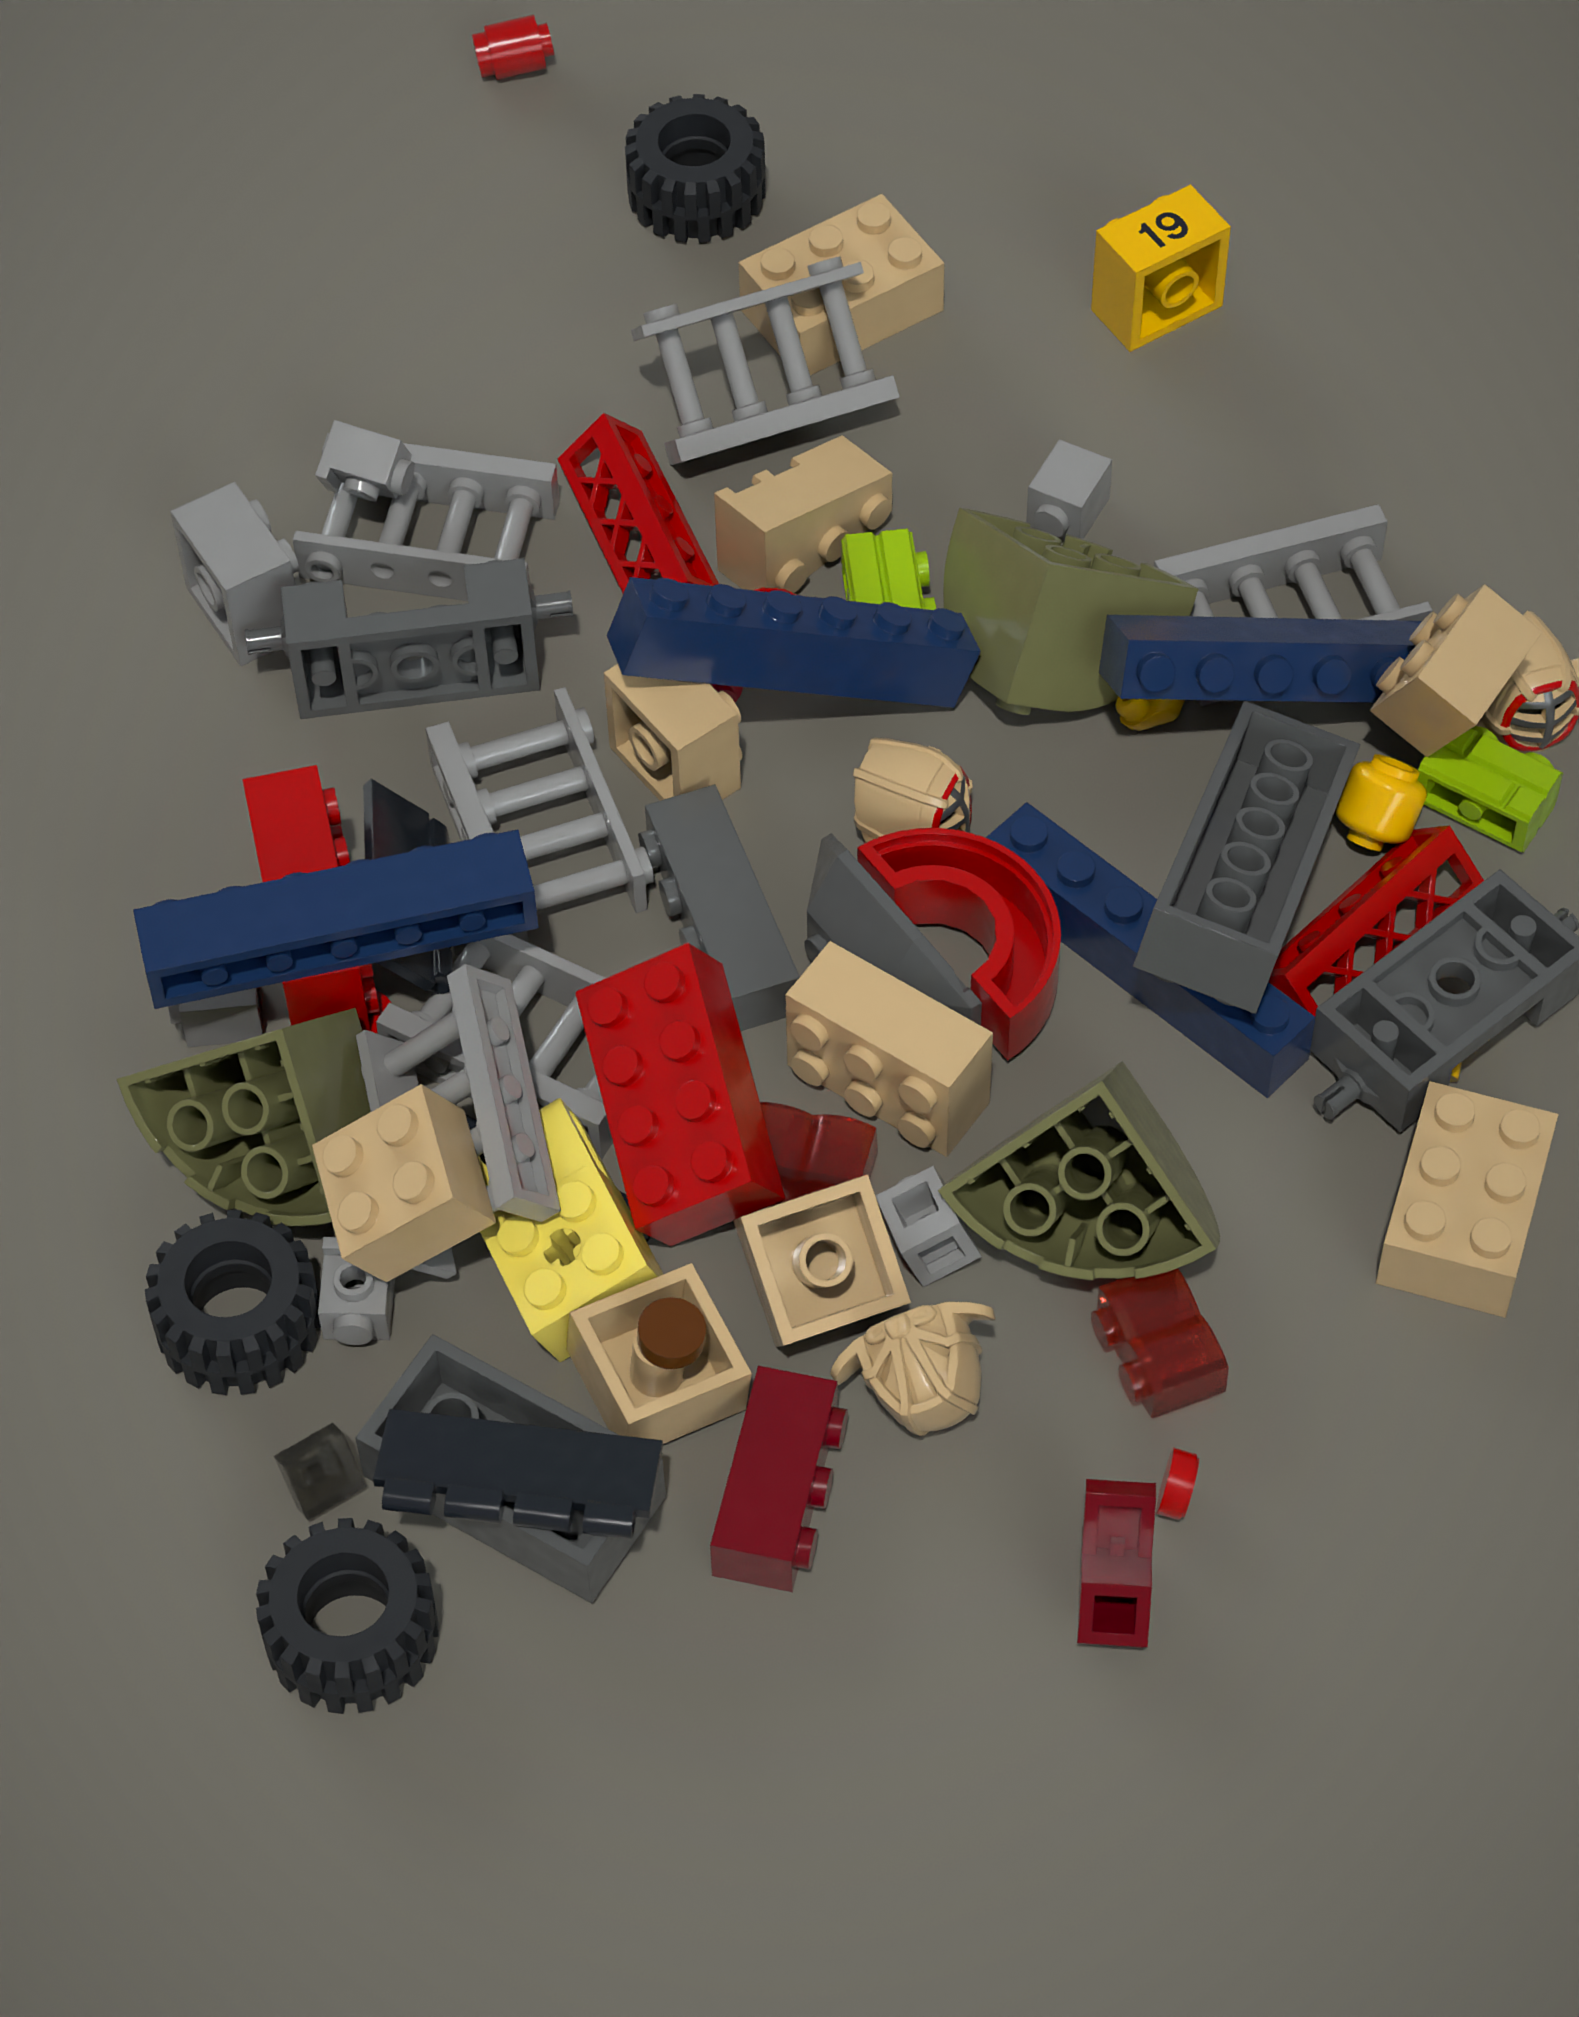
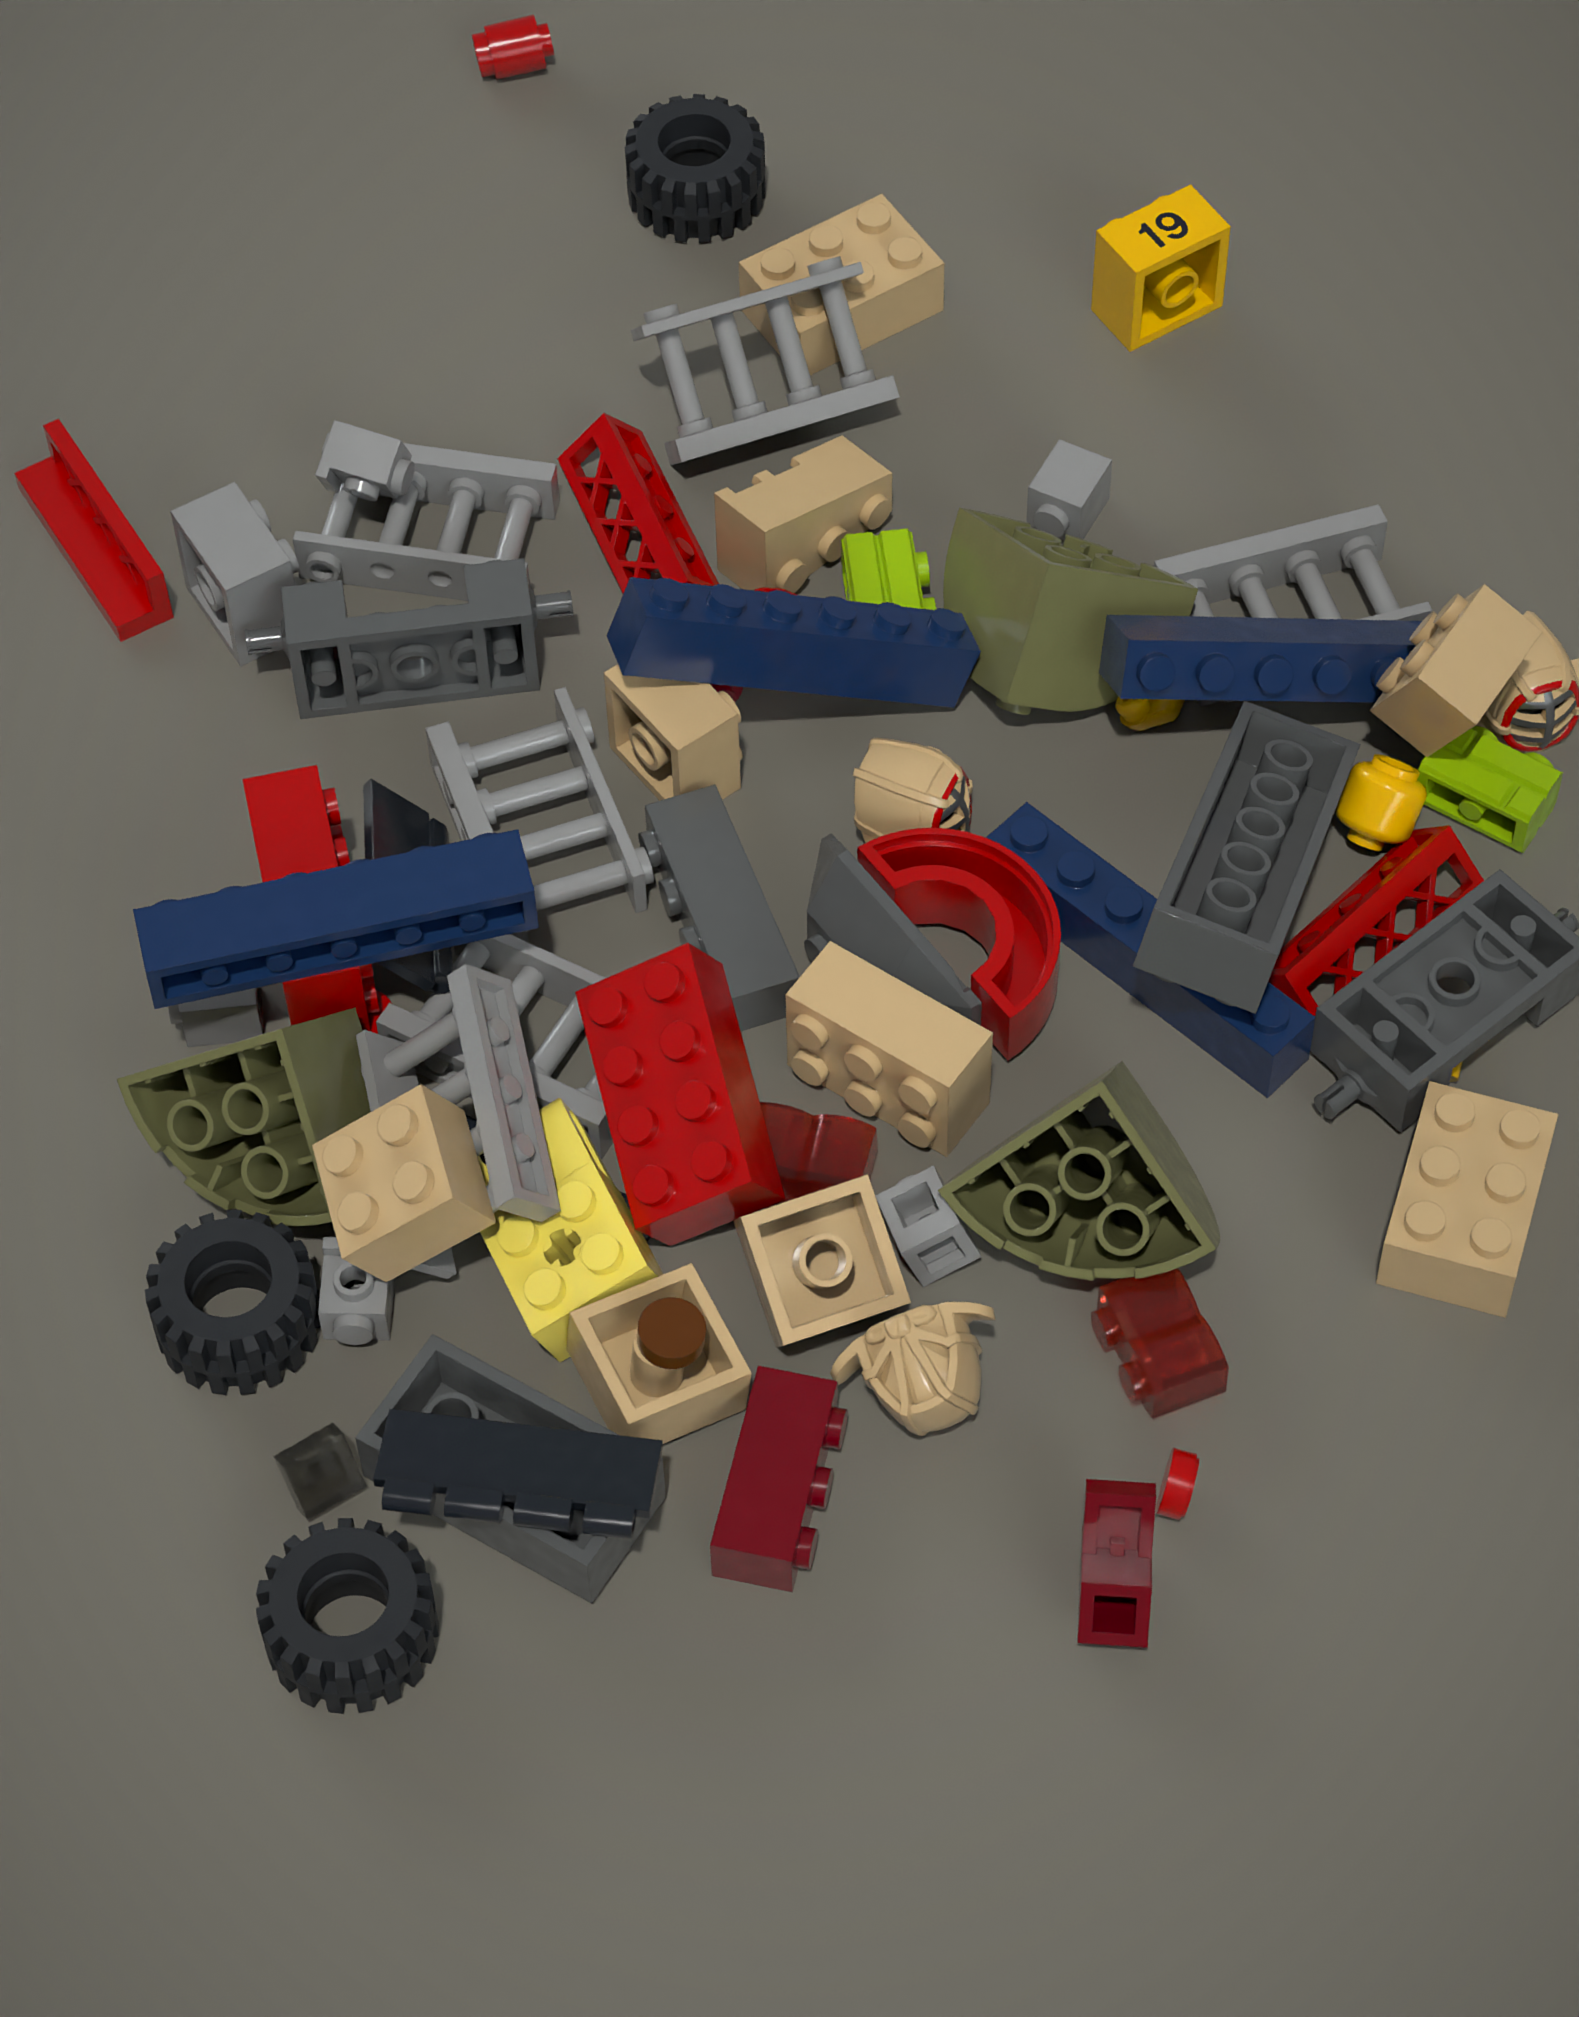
(86, 530): none -> red fence

